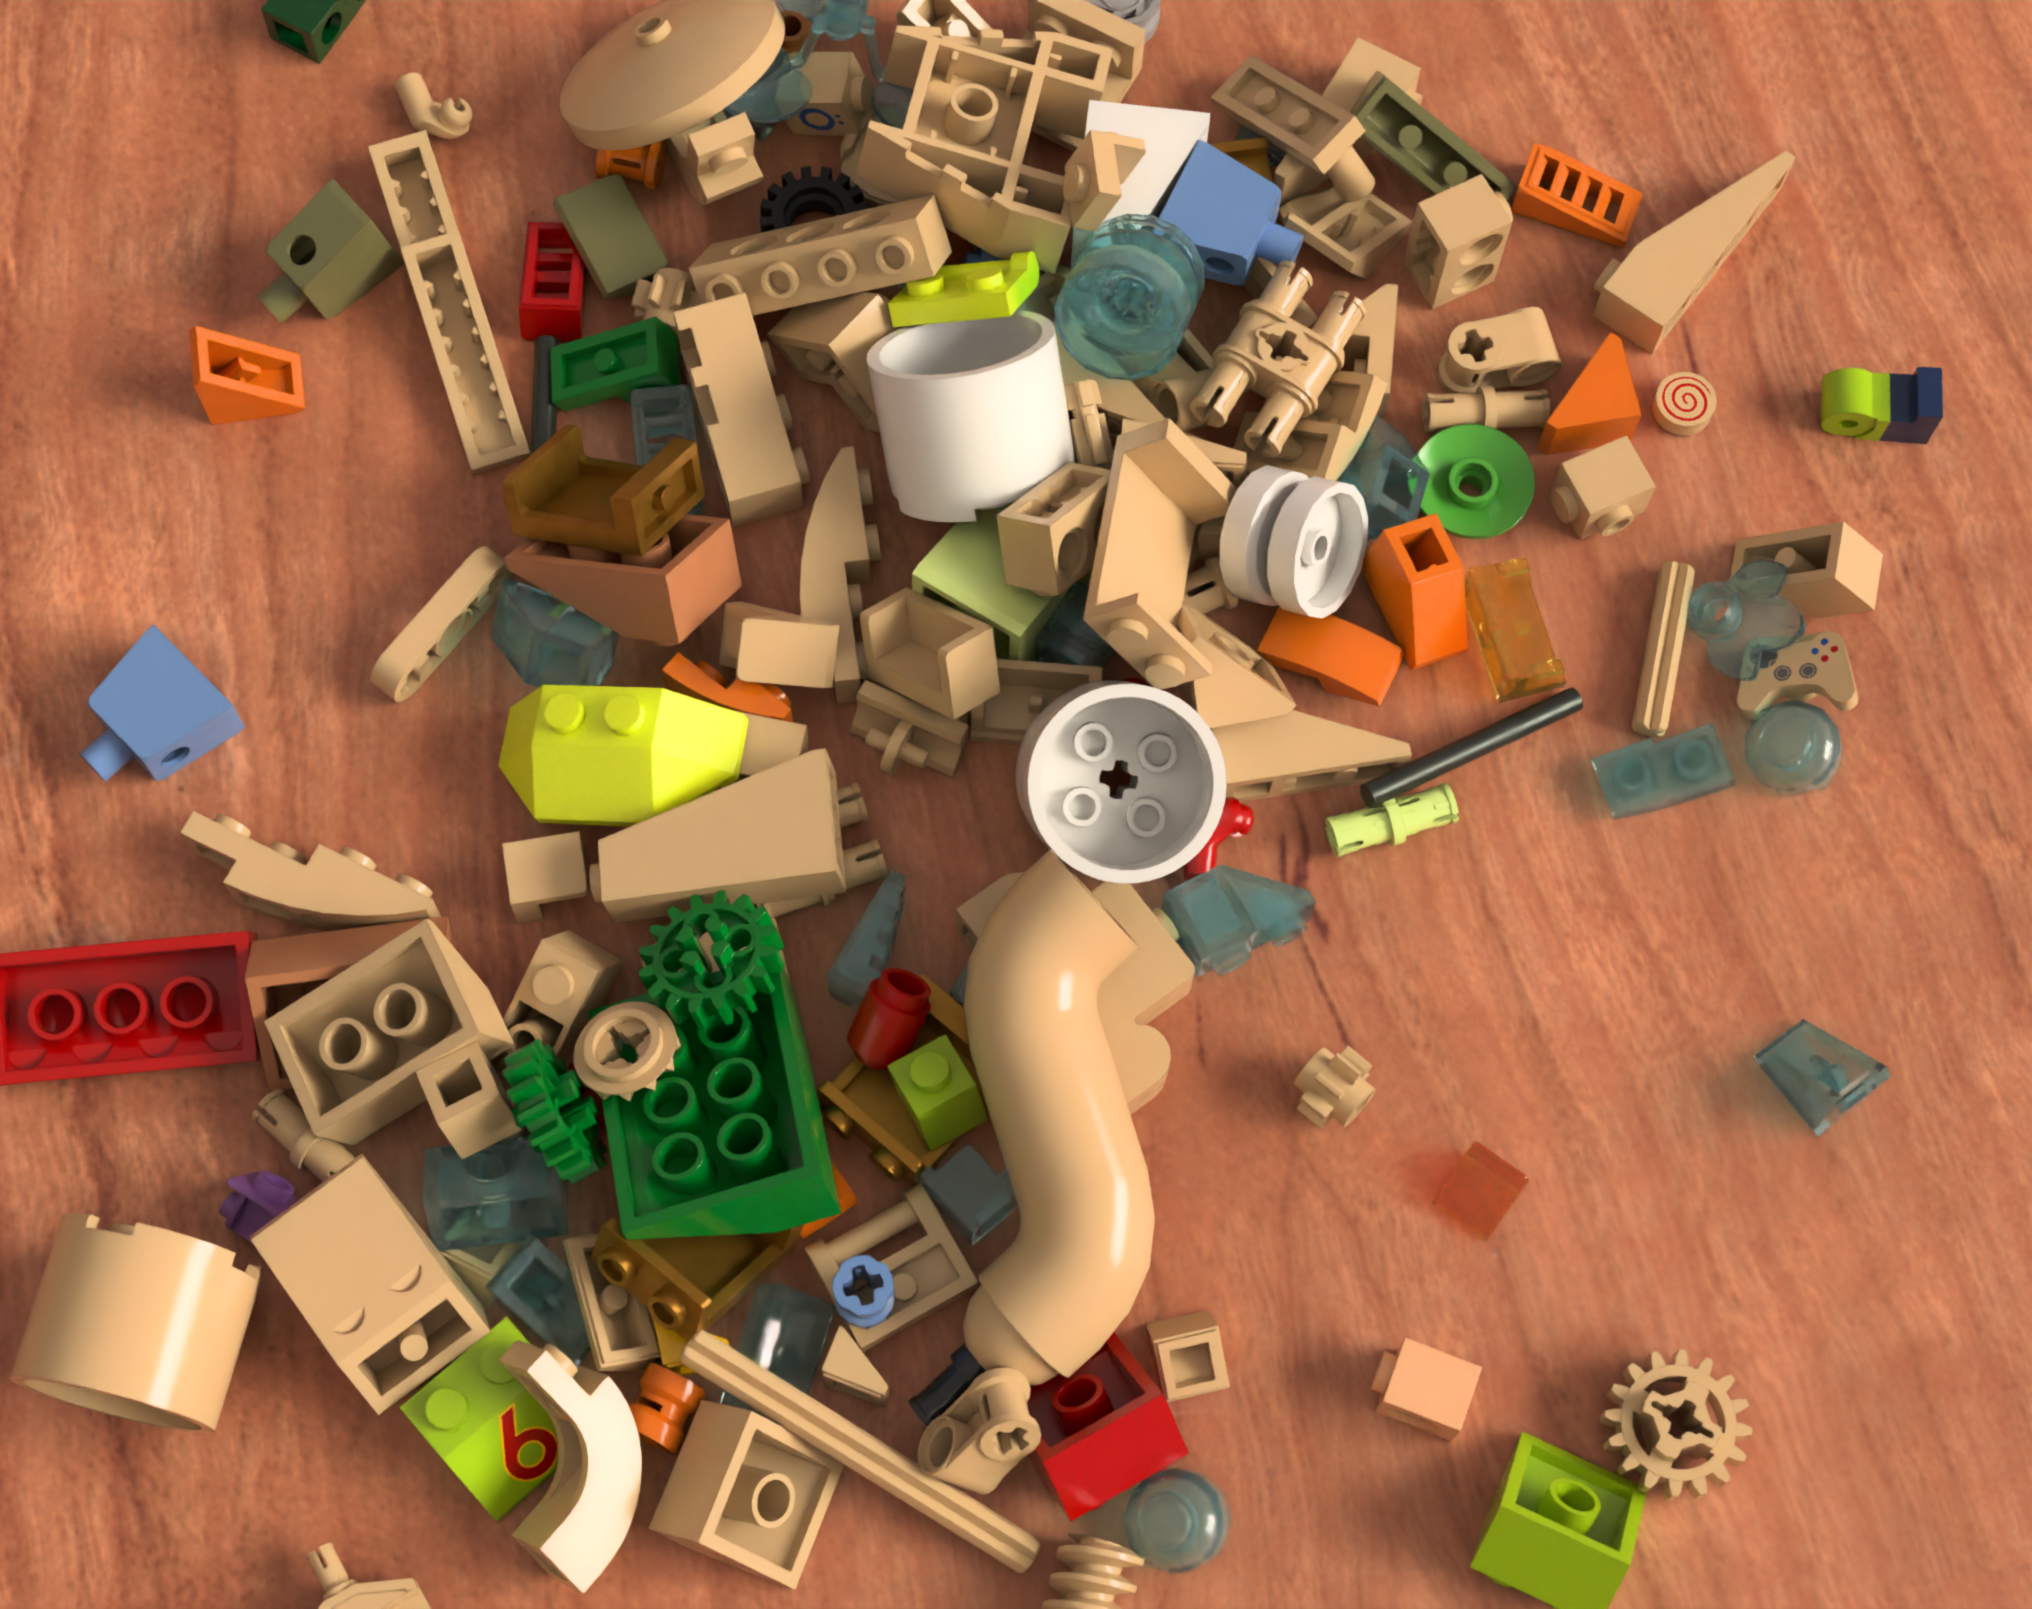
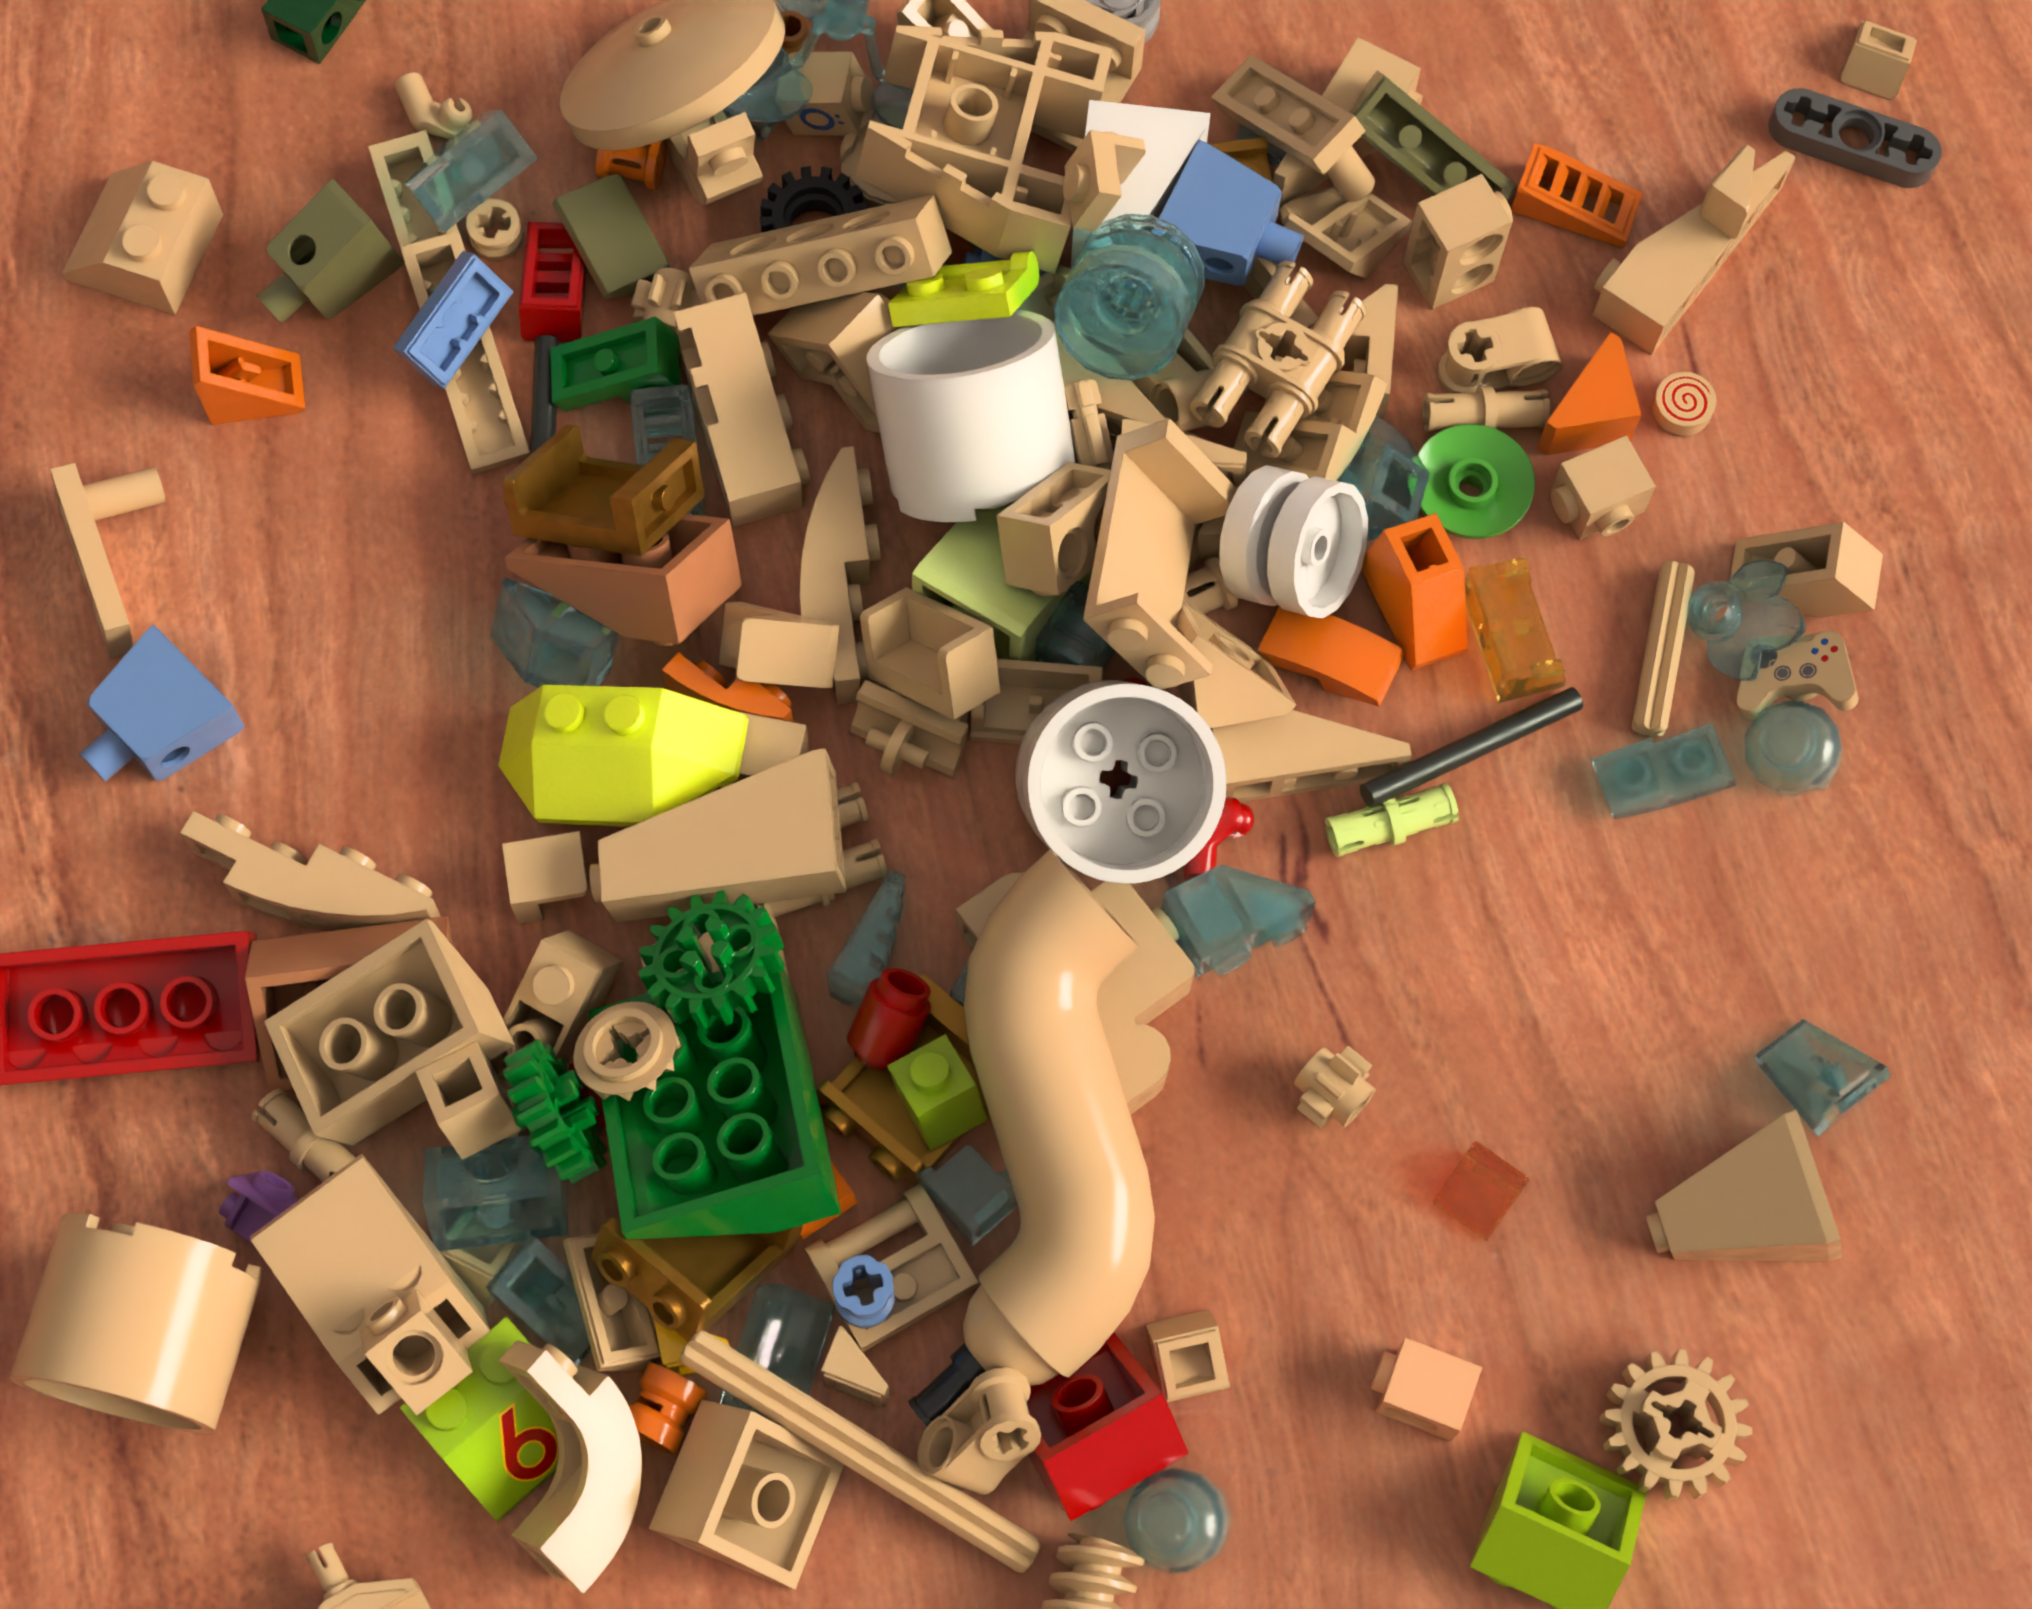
(80, 509): none -> tan piece
(146, 235): none -> tan slope
(423, 1377): none -> tan brick
(440, 625): tan beam -> none
(453, 319): none -> medium blue plate
(470, 168): none -> clear light blue slope
(506, 241): none -> tan bush
(1730, 194): none -> tan slope
(1751, 1204): none -> tan slope
(1876, 126): none -> dark grey beam
(1878, 60): none -> tan slope
(1882, 404): leg -> none

